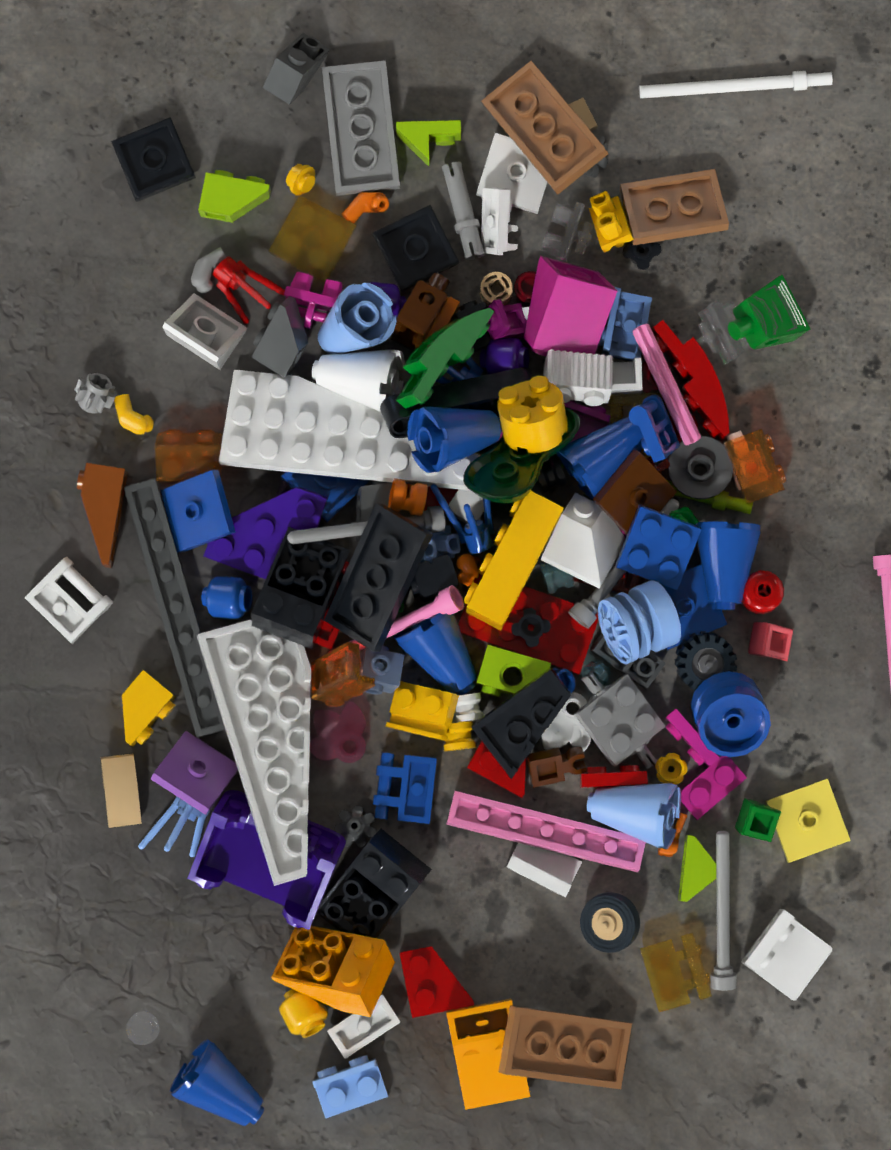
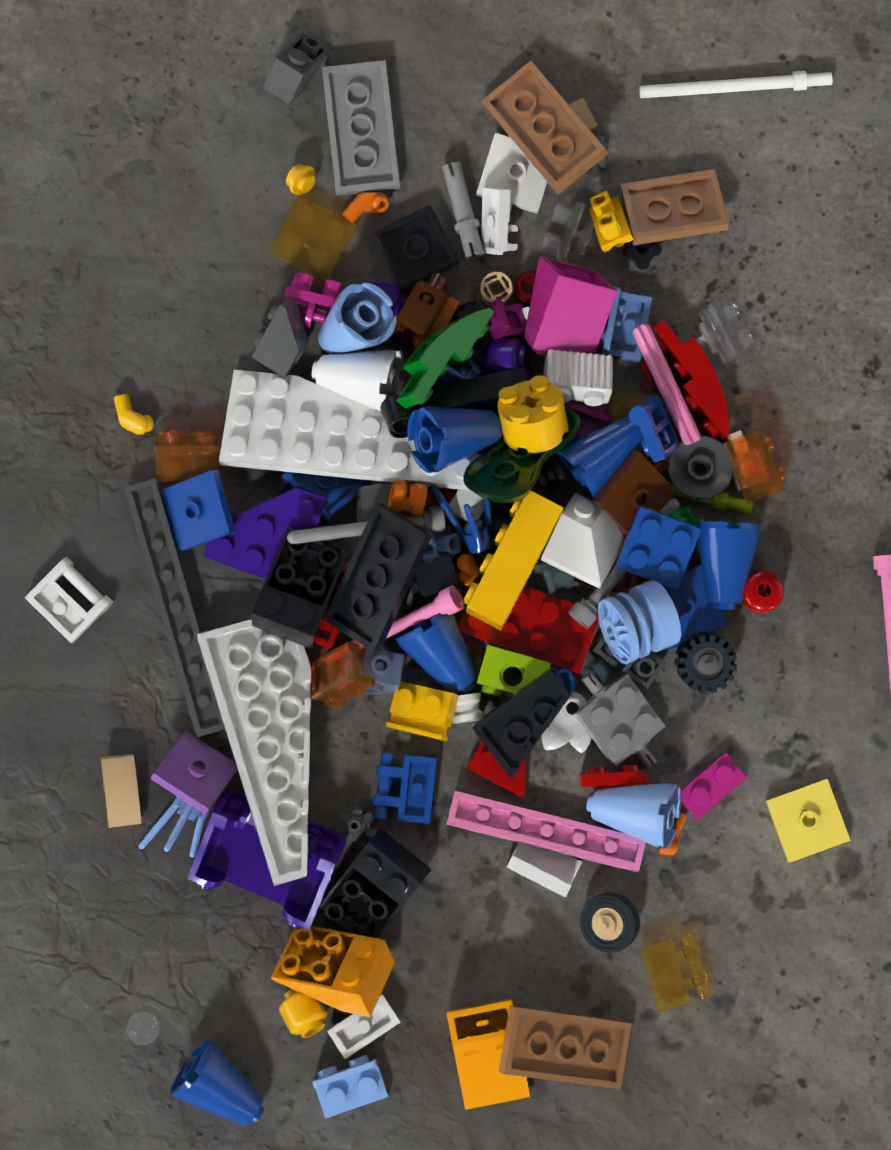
(94, 393): light grey gear -> none
(103, 500): dark orange slope -> none
(142, 705): yellow slope -> none
(153, 159): black plate -> none
(203, 270): light grey arm -> none
(204, 330): white slope -> none
(227, 597): blue head -> none
(230, 197): lime slope -> none
(232, 275): red plant -> none
(336, 730): clear pink plate -> none
(419, 133): lime slope -> none
(431, 983): red wing -> none
(459, 737): yellow wheel -> none
(540, 626): black plate -> none
(550, 765): reddish brown plate -> none
(627, 377): white panel -> none
(674, 777): yellow plate -> none
(680, 728): dark pink plate -> none
(697, 869): lime slope -> none
(723, 976): light grey piece -> none
(730, 714): blue wheel -> none
(757, 820): green slope -> none
(769, 317): green torso -> none
(770, 641): coral slope -> none
(787, 955): white bracket -> none

